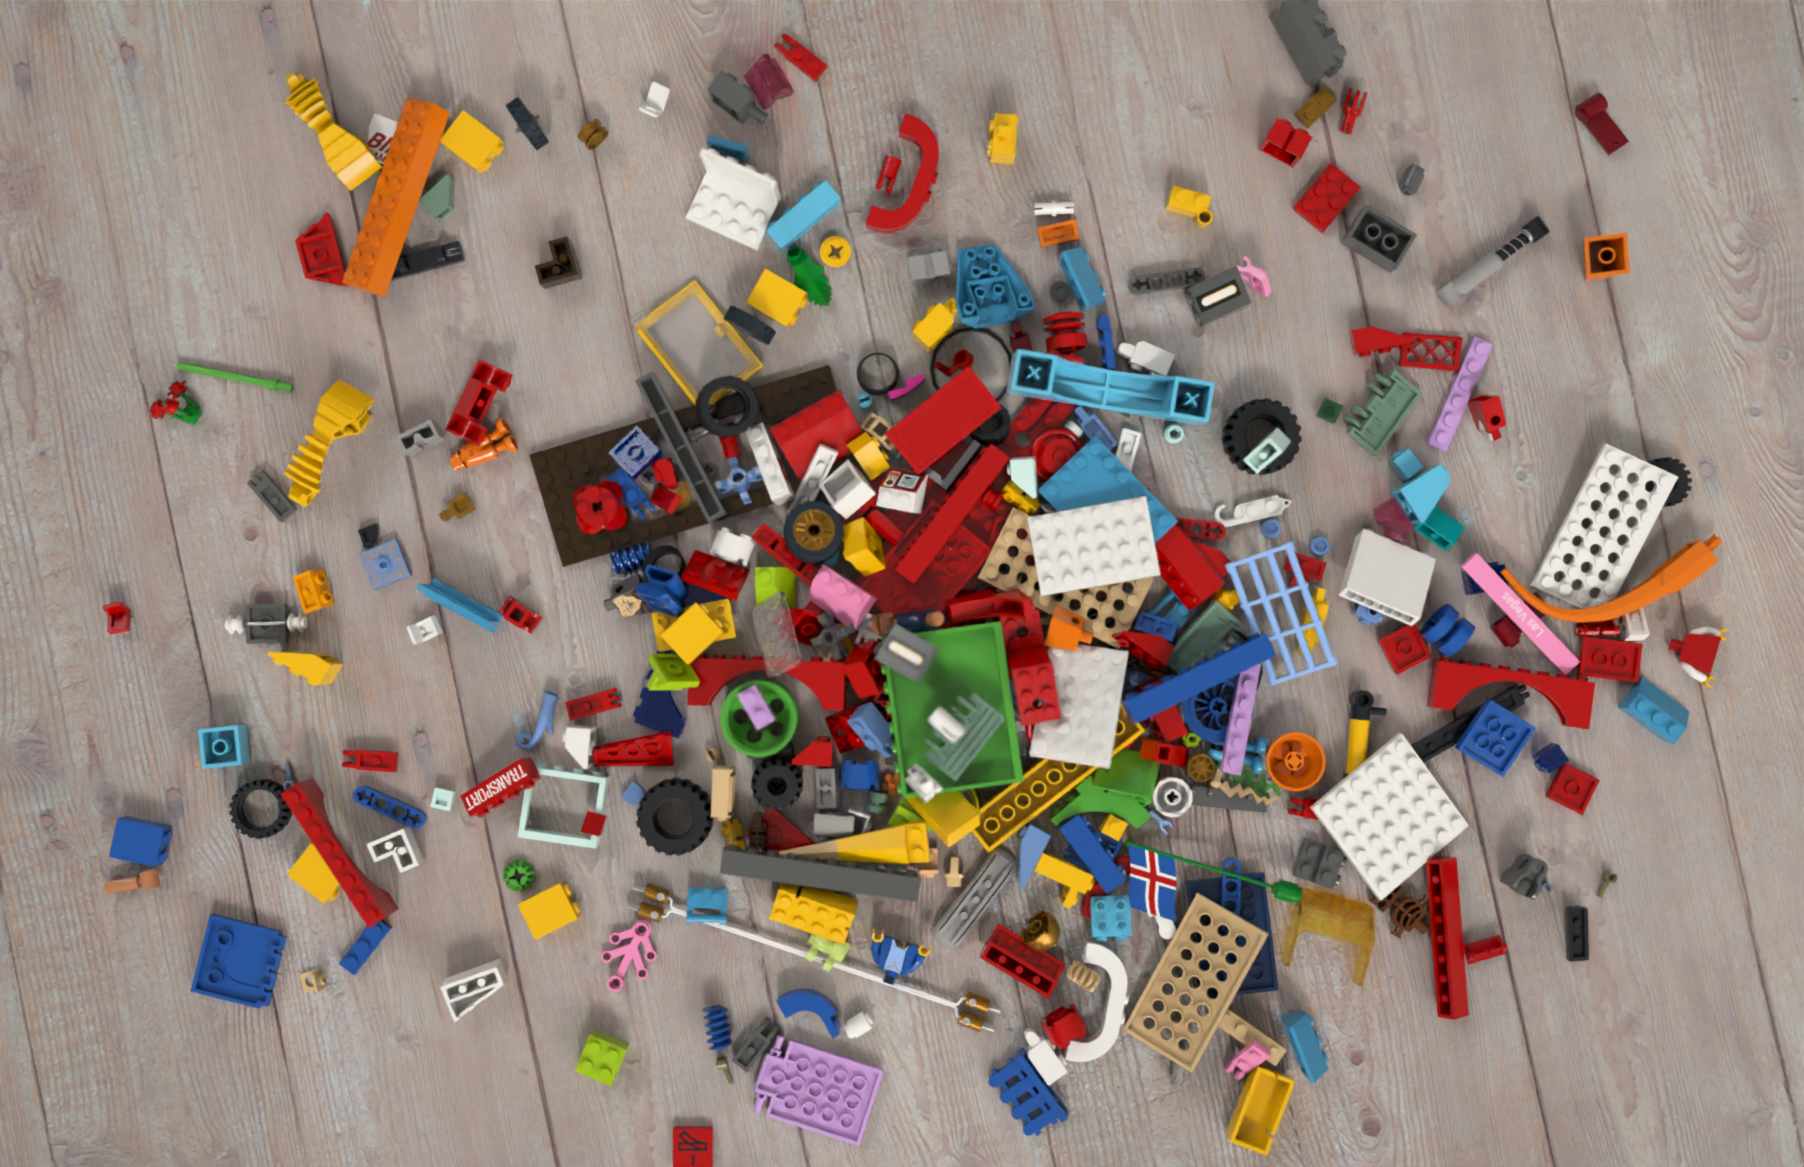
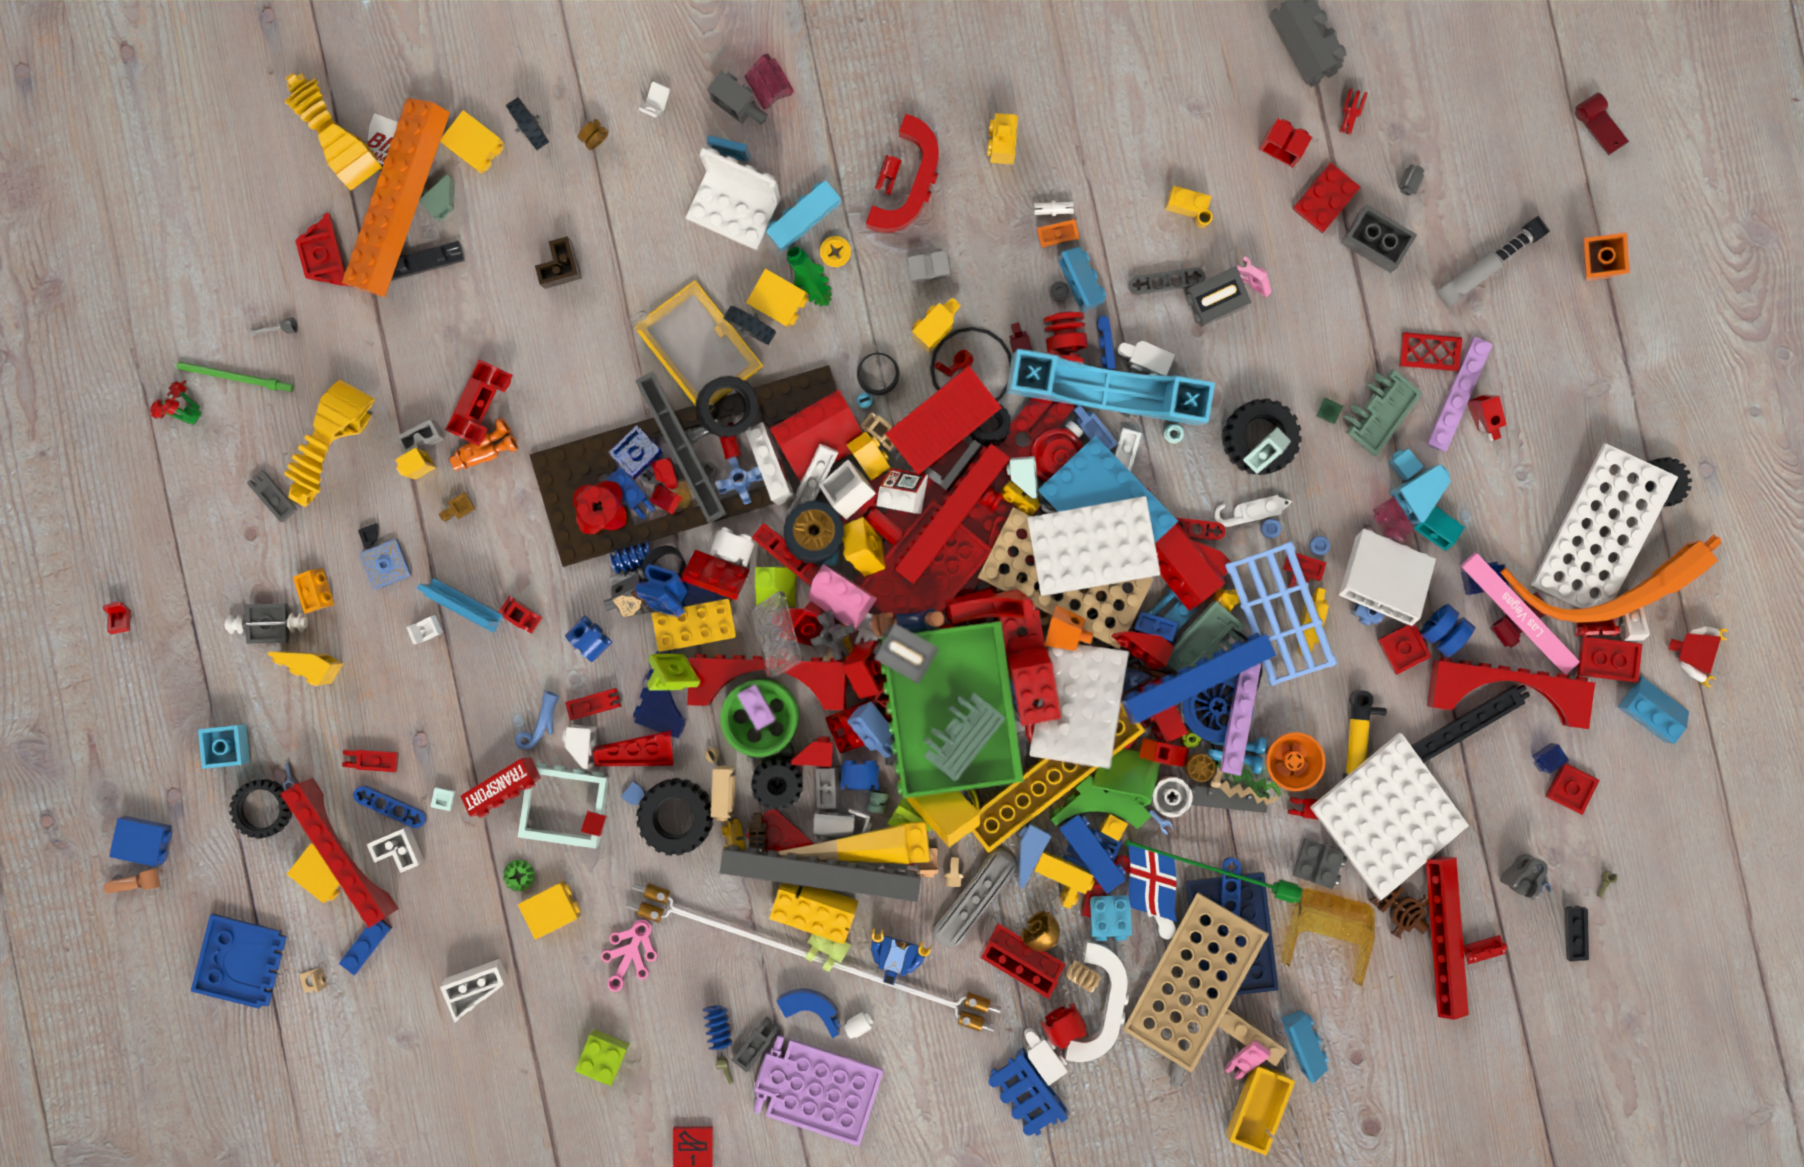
(288, 325): none -> dark grey hinge
(415, 464): none -> yellow piece
(588, 638): none -> blue brick
(693, 632): yellow brick -> none
(706, 898): dark azure plate -> none
(802, 58): red hinge -> none
(891, 783): orange plant -> none
(911, 383): dark pink slope -> none
(922, 782): white hips -> none
(946, 724): white arm -> none
(989, 288): dark azure wedge -> none
(1315, 107): pearl gold plate -> none
(1375, 339): red slope -> none
(1495, 737): blue plate -> none

